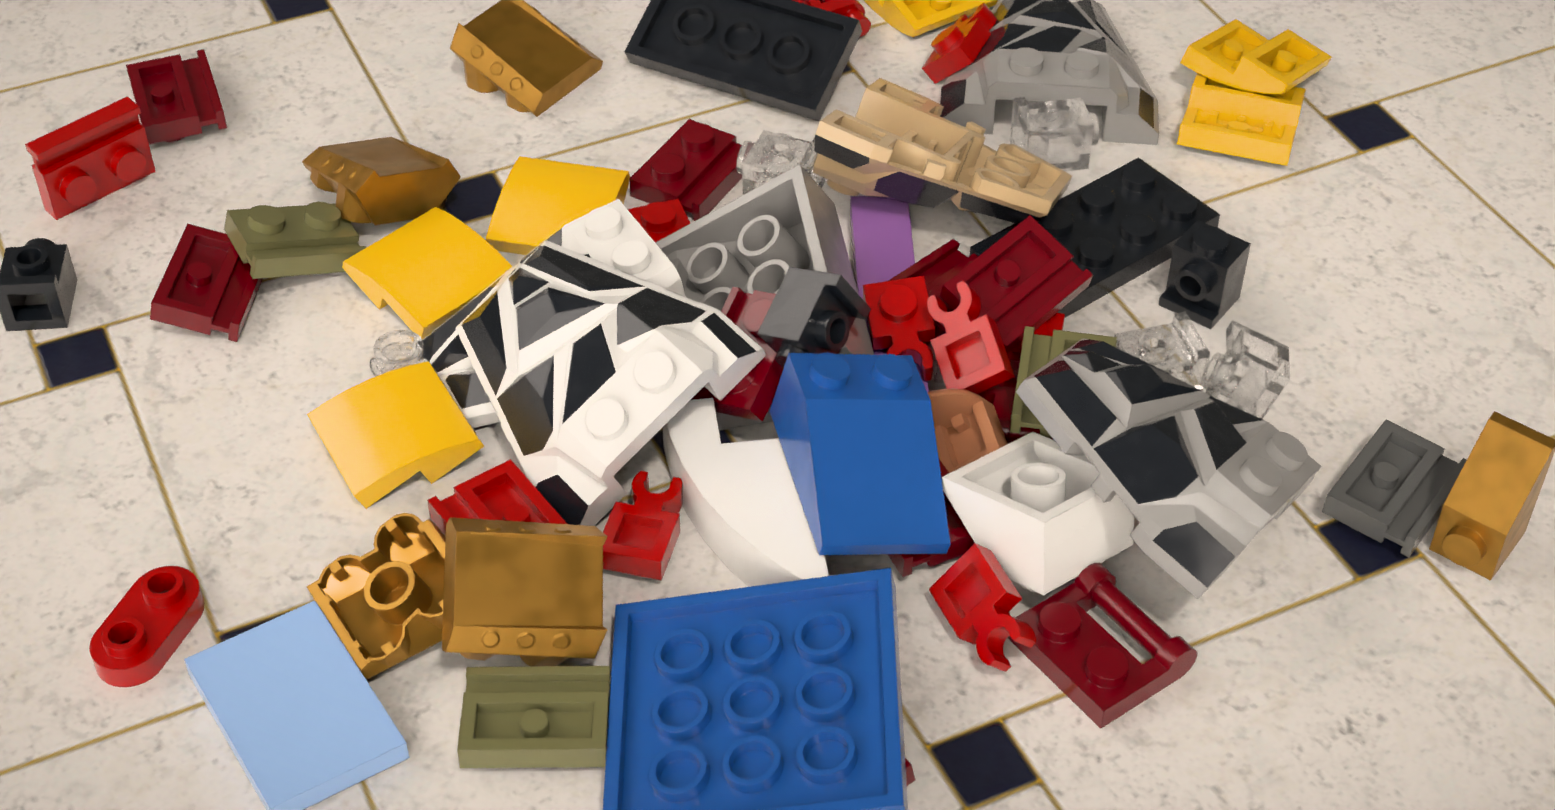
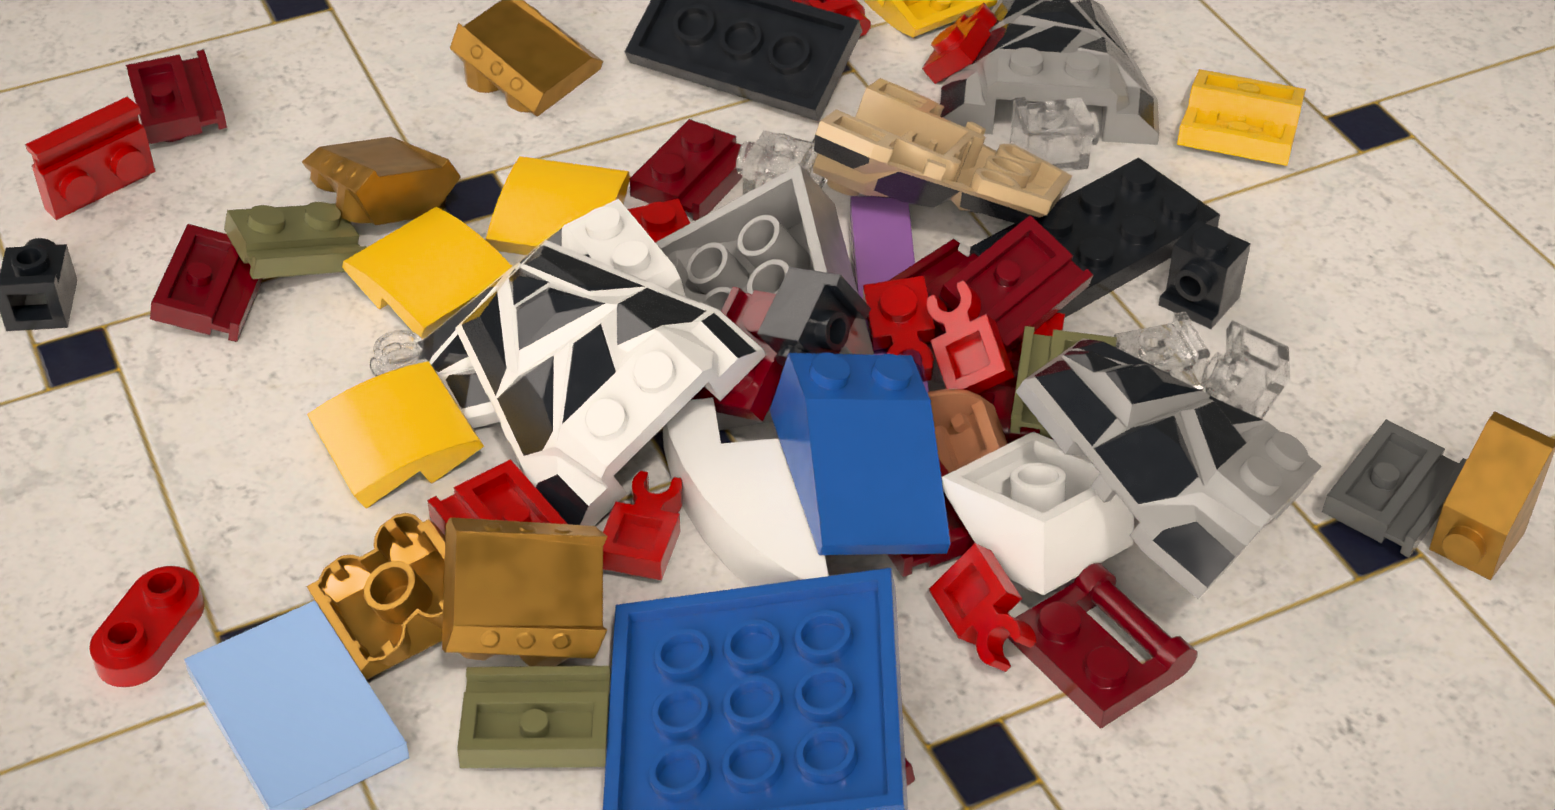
(1252, 62): yellow slope -> none

